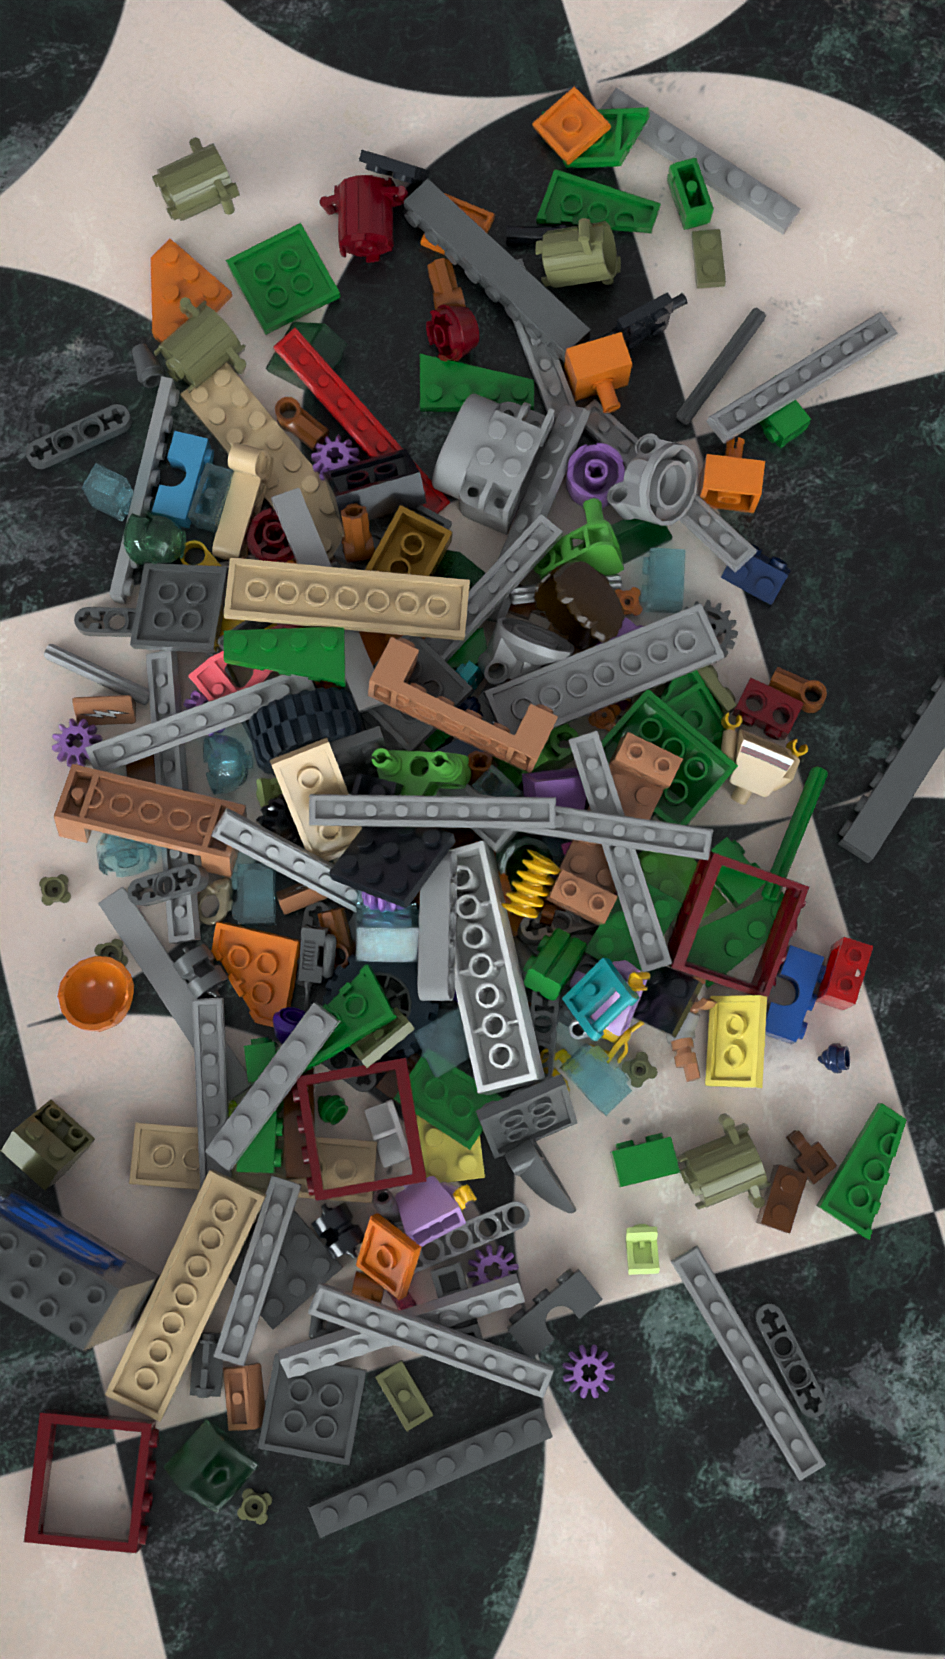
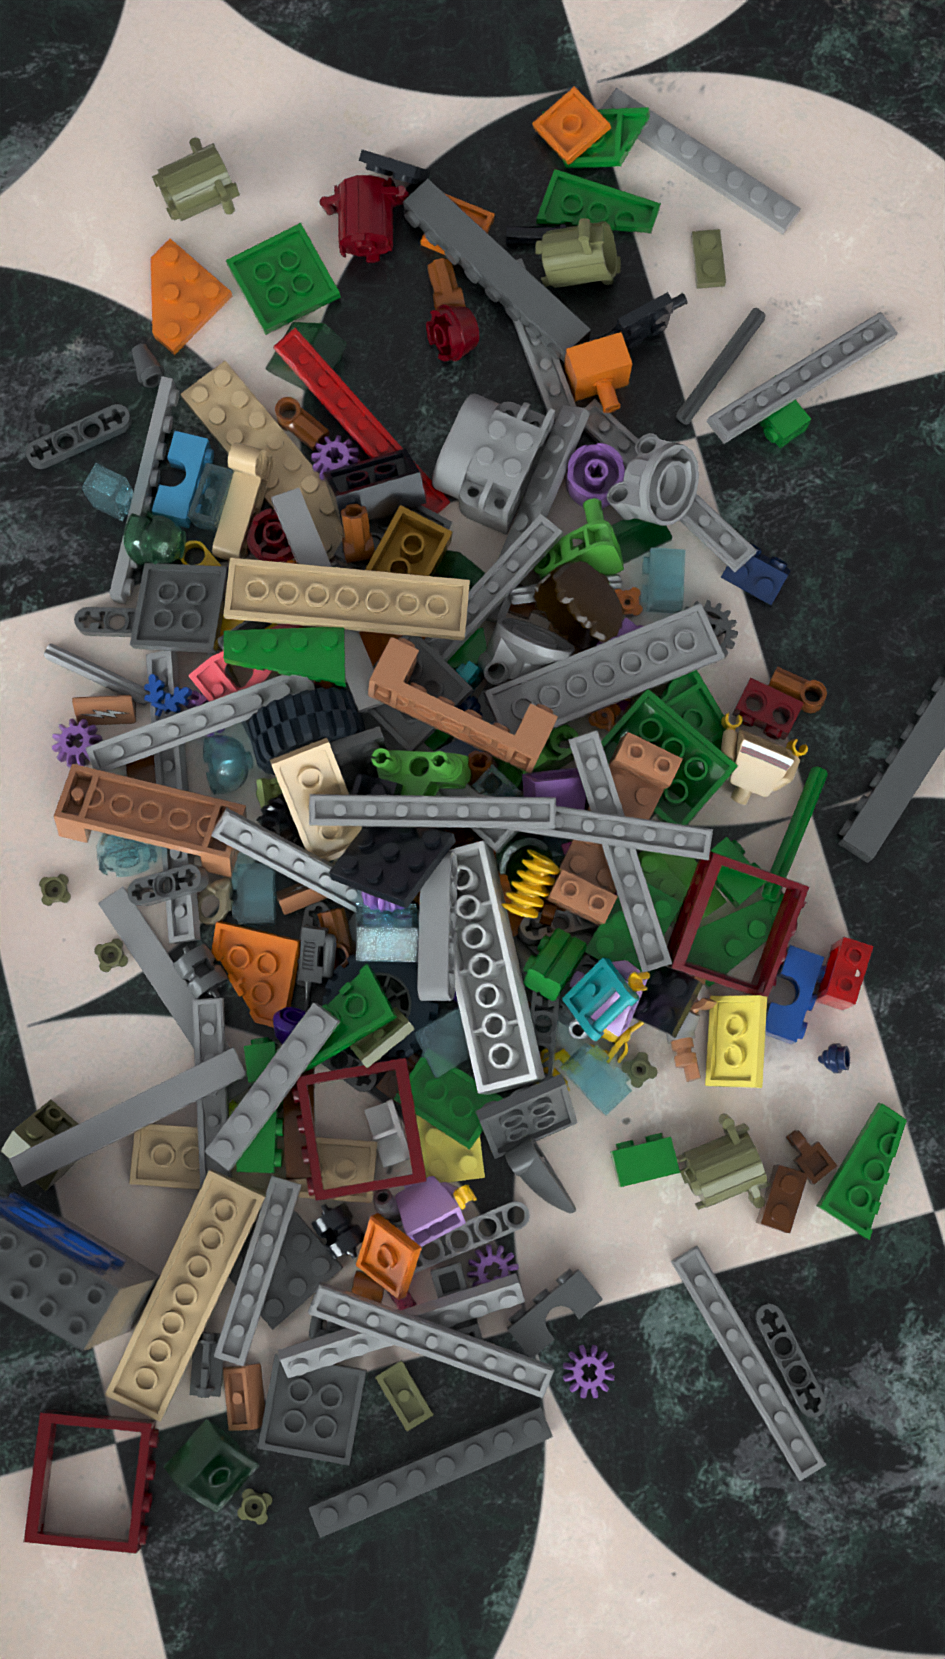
(96, 993): orange cylinder -> none
(128, 1117): none -> light grey tile
(171, 701): none -> blue animal
(200, 346): olive container -> none
(332, 1108): green plate -> none
(449, 383): green wing -> none
(642, 1249): yellowish green bracket -> none
(690, 193): green brick -> none
(723, 696): olive plate -> none
(731, 480): orange brick -> none

